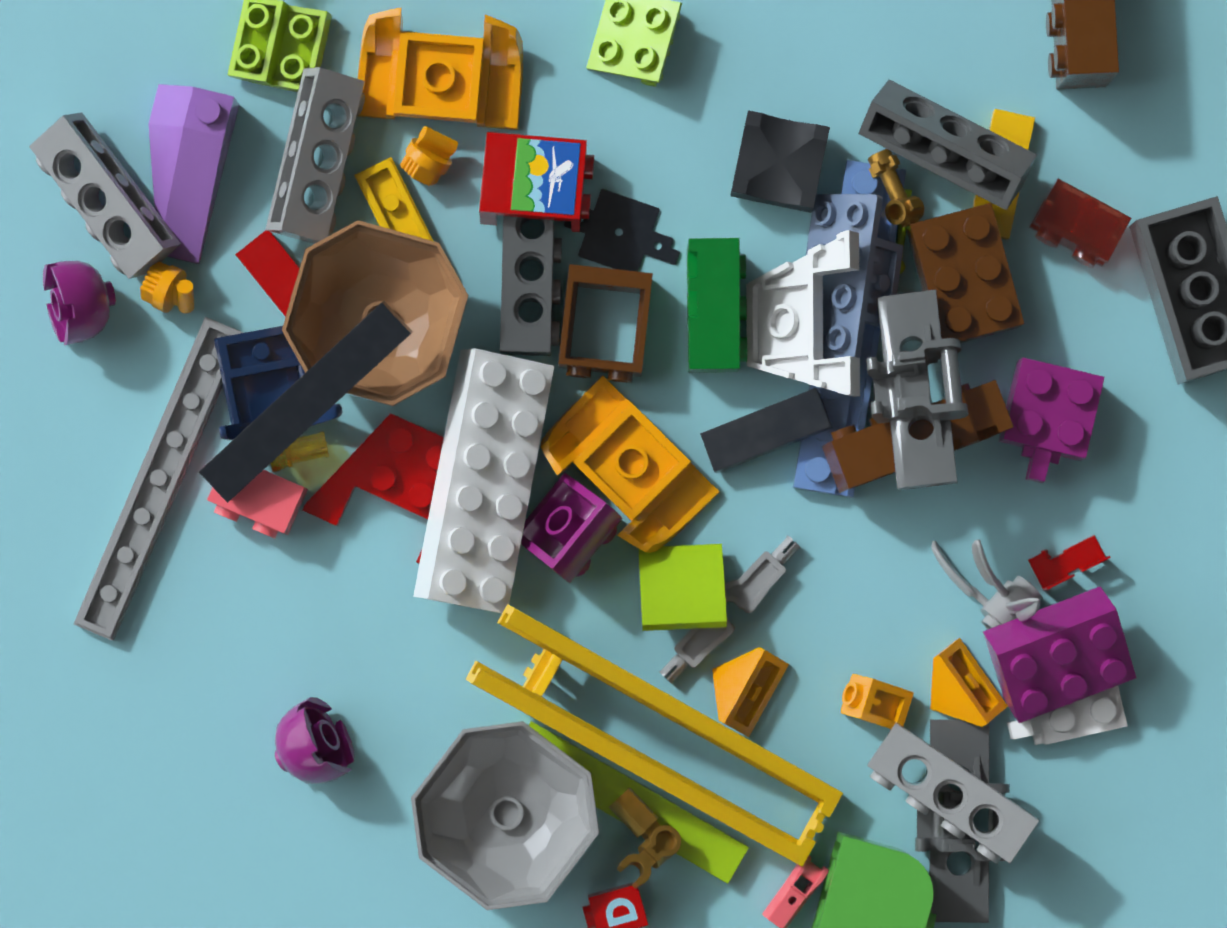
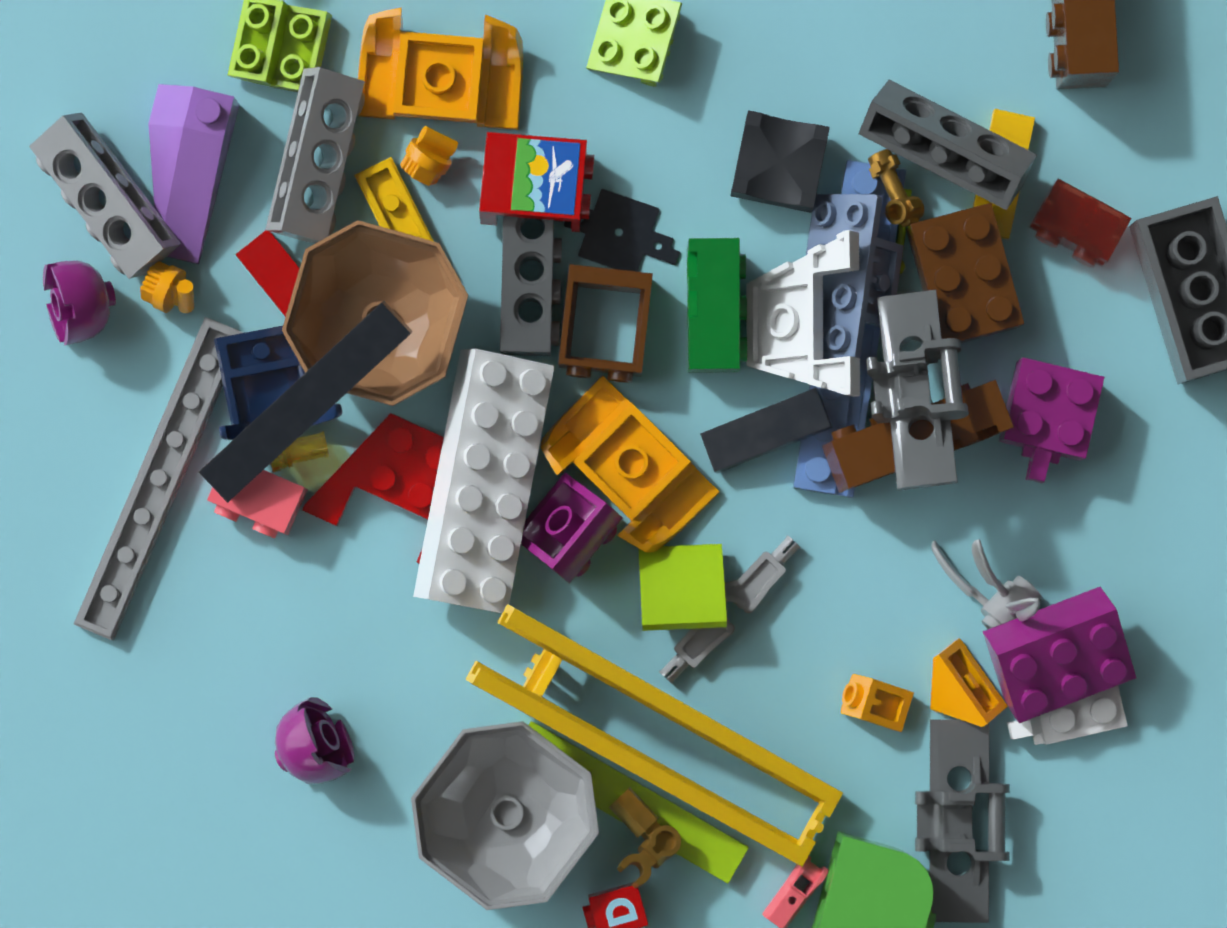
(745, 688): light orange slope -> none
(1013, 821): light grey brick -> none
(1055, 570): red piece -> none

